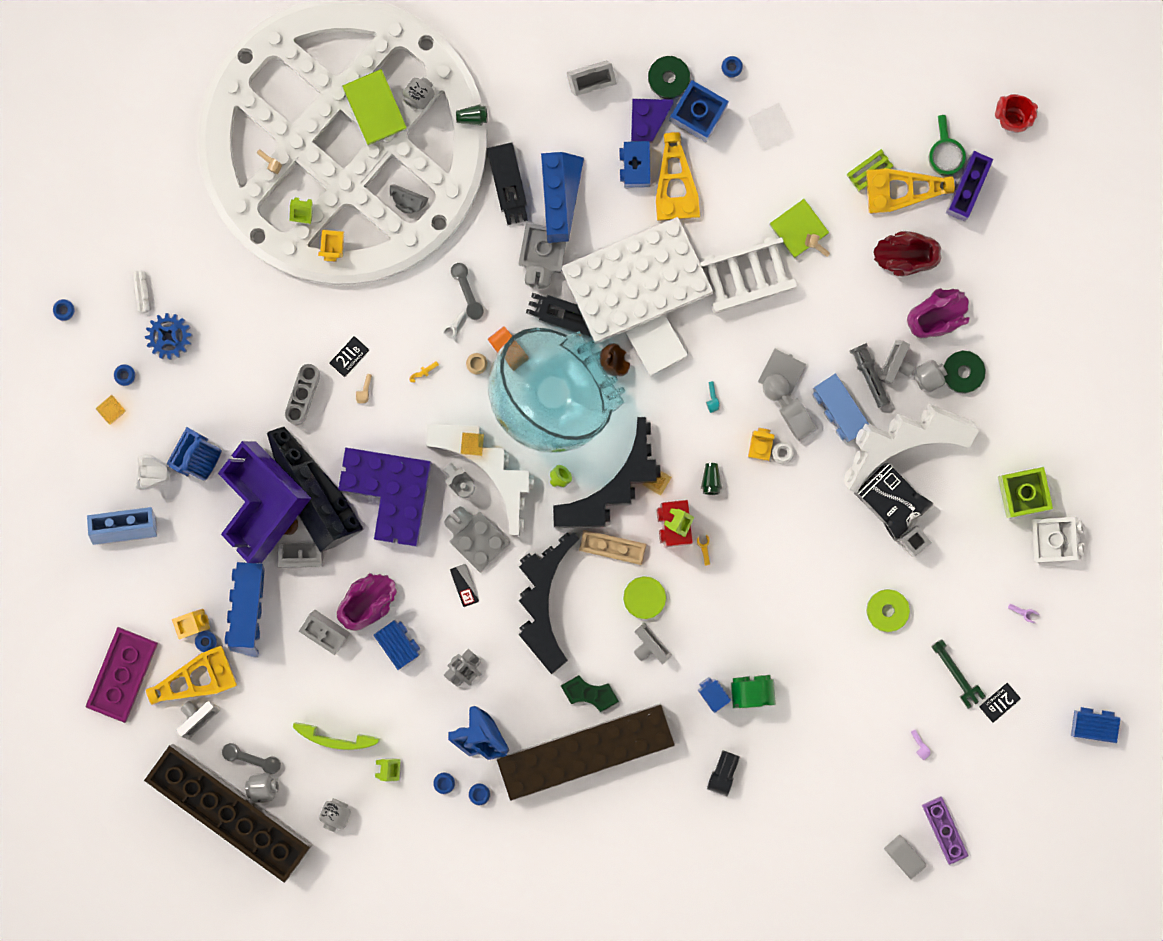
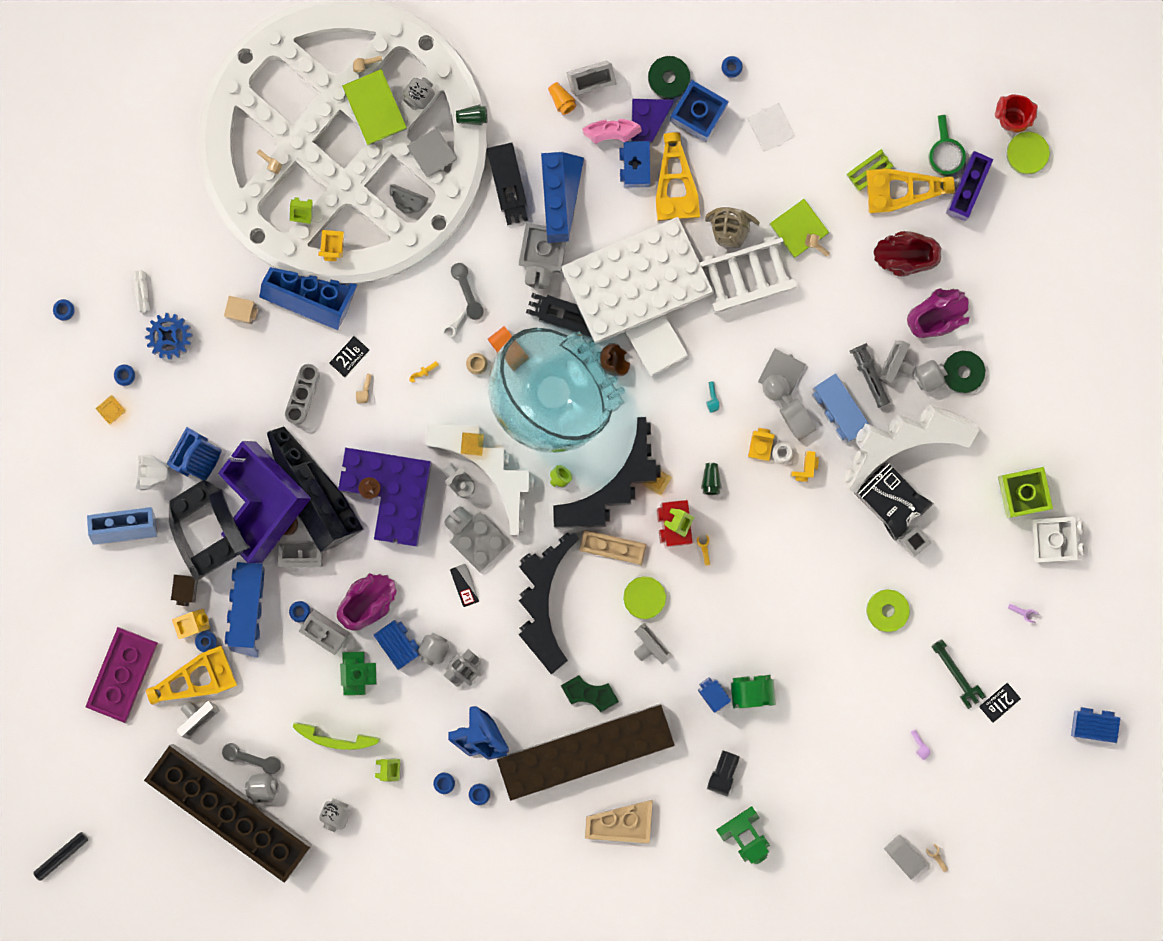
(60, 856): none -> black axle
(184, 590): none -> dark brown brick
(217, 553): none -> black wedge
(241, 310): none -> tan brick
(292, 611): none -> blue plate
(308, 296): none -> blue wedge
(356, 673): none -> green tile
(359, 63): none -> tan hand
(369, 488): none -> reddish brown tile
(431, 152): none -> light grey piece
(433, 649): none -> light grey head
(562, 99): none -> light orange cone
(604, 130): none -> bright pink tile
(621, 824): none -> tan wing
(730, 229): none -> dark tan piece
(756, 850): none -> green tile
(810, 463): none -> yellow bracket
(937, 858): none -> tan hand
(939, 818): medium lavender tile -> none
(1027, 153): none -> lime tile

